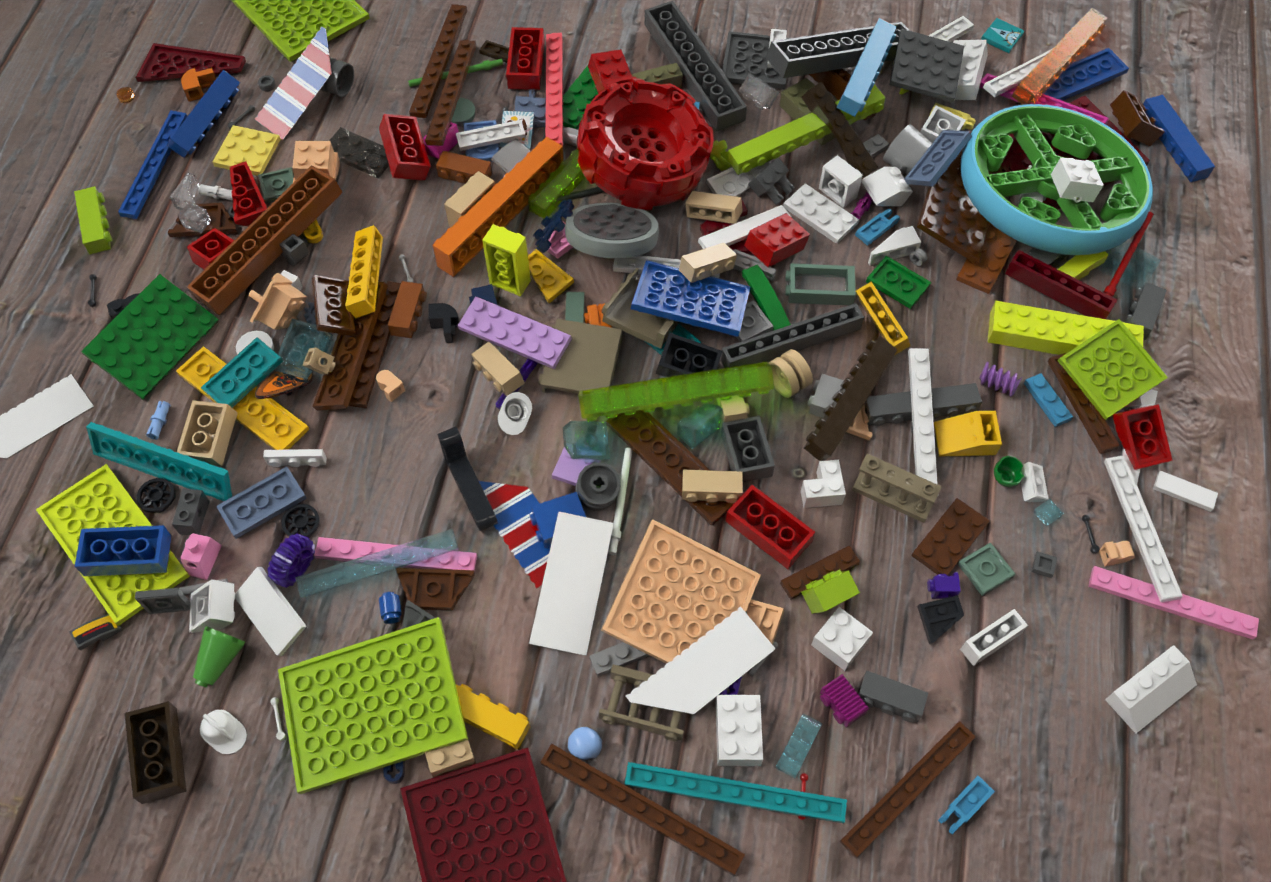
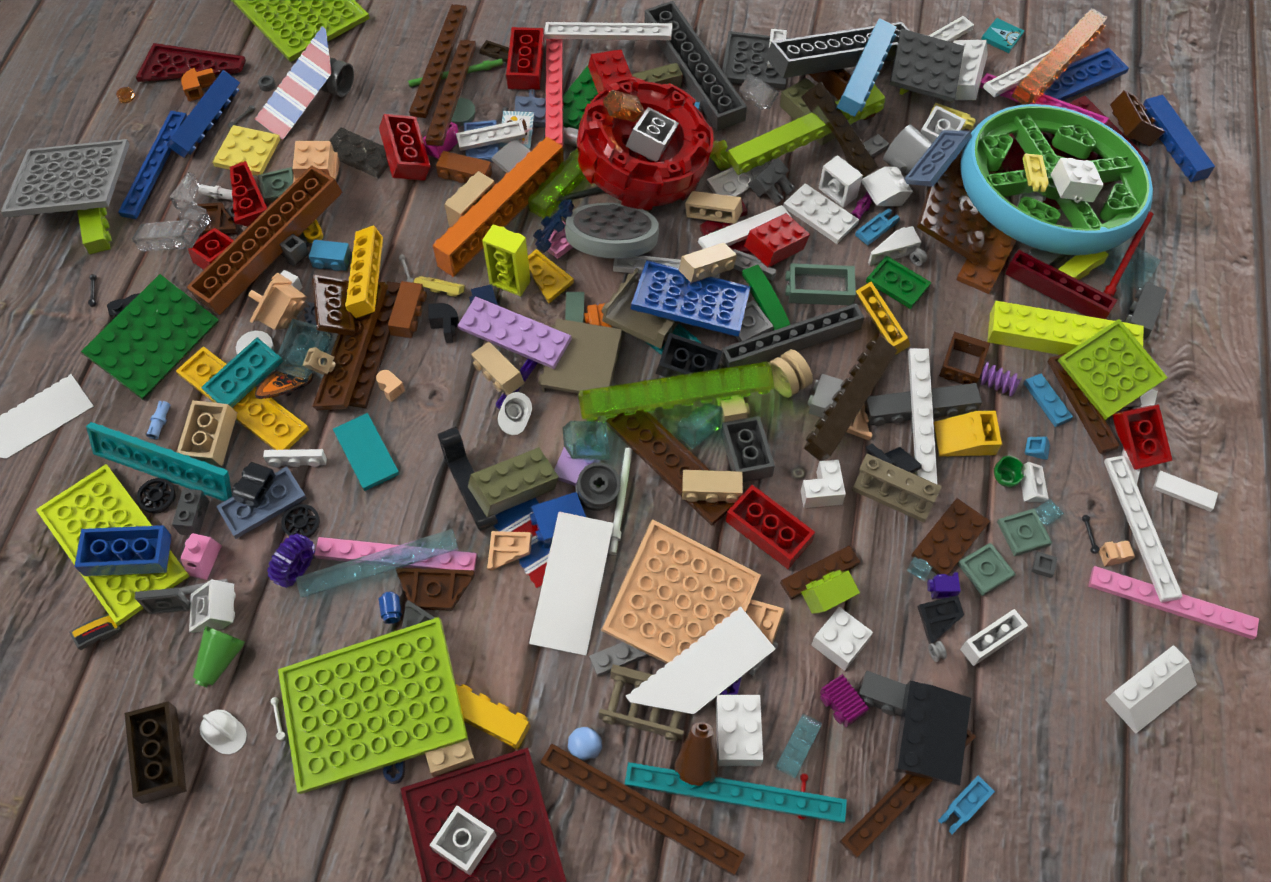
(66, 178): none -> light grey plate
(166, 235): none -> clear brick
(253, 485): none -> black brick
(269, 611): white tile -> none
(330, 255): none -> dark azure brick
(366, 451): none -> teal tile
(437, 285): none -> light yellow hinge
(463, 840): none -> white brick
(508, 547): none -> light nougat wing
(512, 482): none -> olive brick
(608, 31): none -> white plate
(623, 106): none -> clear orange brick
(652, 134): none -> light grey brick
(698, 756): none -> reddish brown cone
(896, 457): none -> black bracket
(919, 568): none -> clear light blue plate
(932, 733): none -> black slope
(937, 651): none -> light grey bush
(961, 343): none -> reddish brown window
(1024, 532): none -> sand green tile
(1035, 172): none -> light yellow hinge
(1038, 447): none -> dark azure slope

